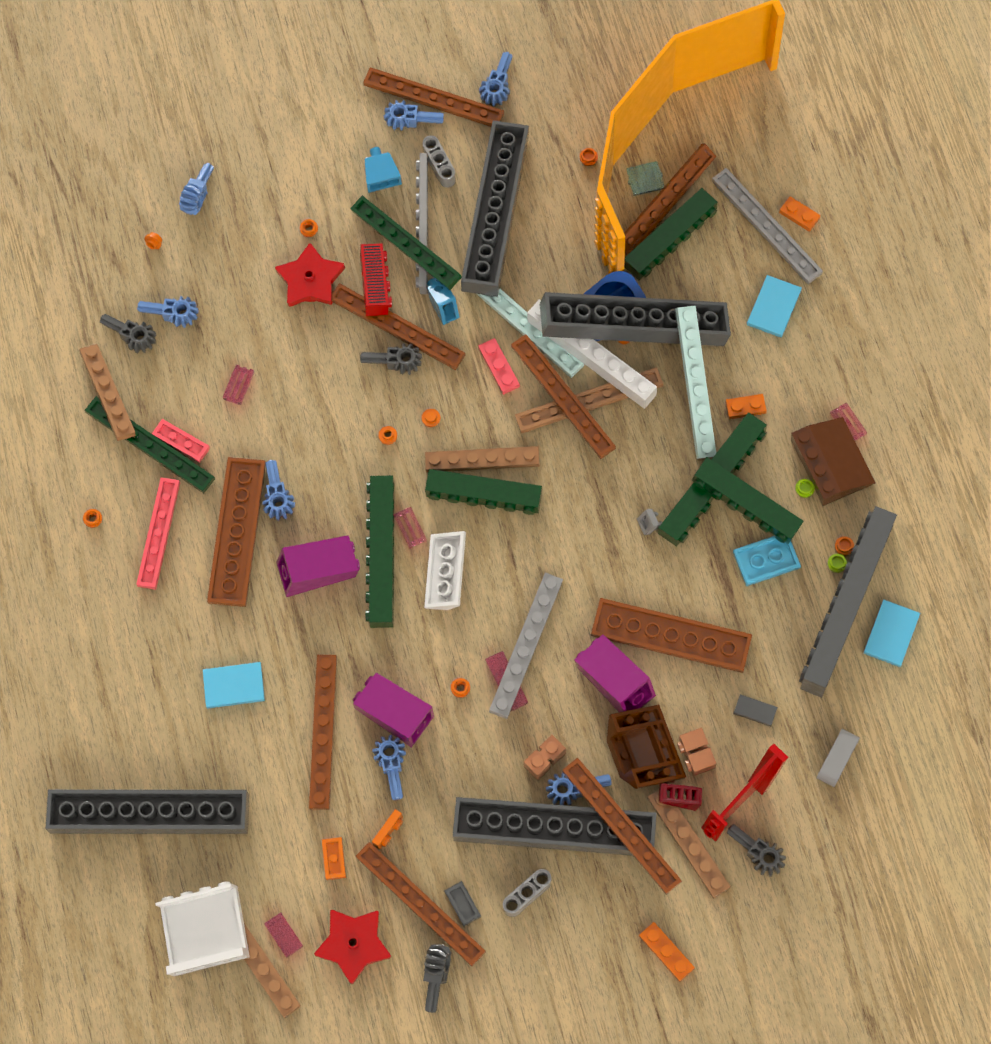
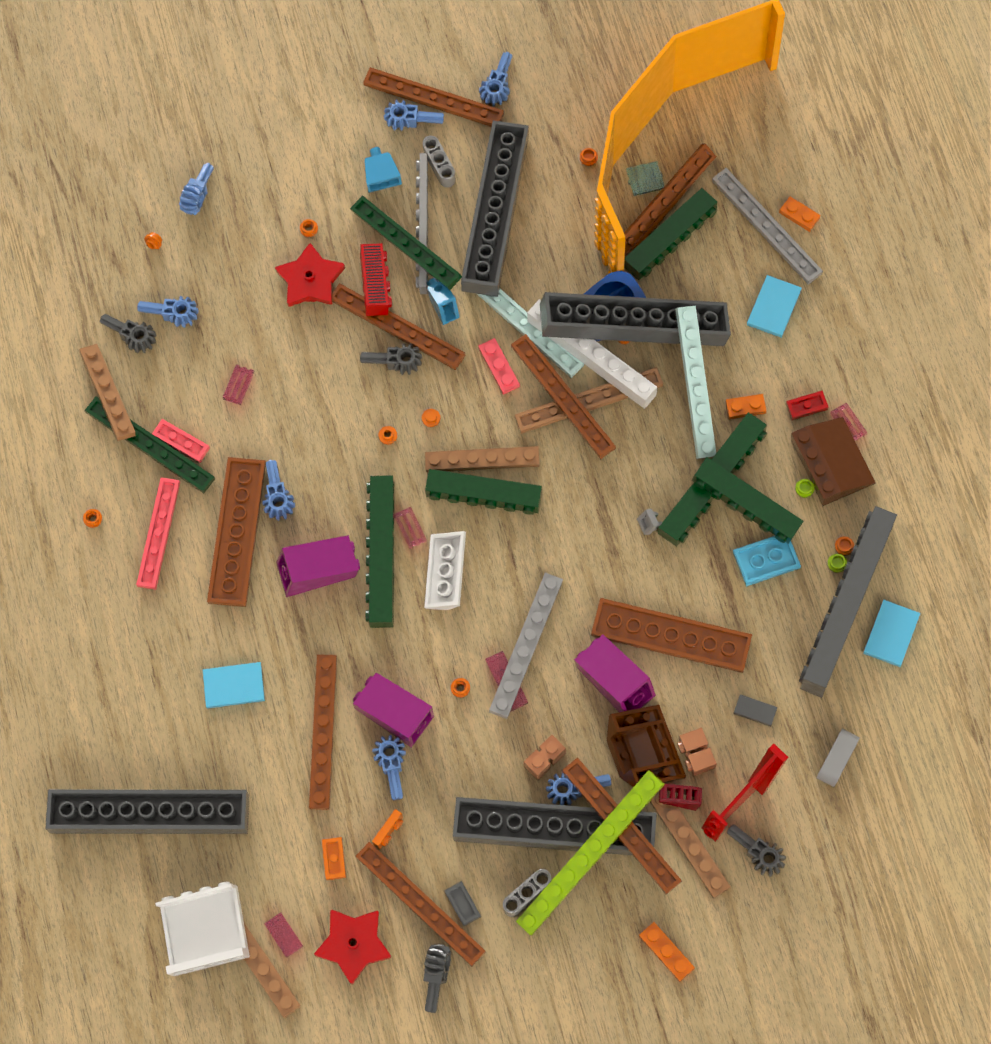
(590, 852): none -> lime plate
(807, 405): none -> red plate

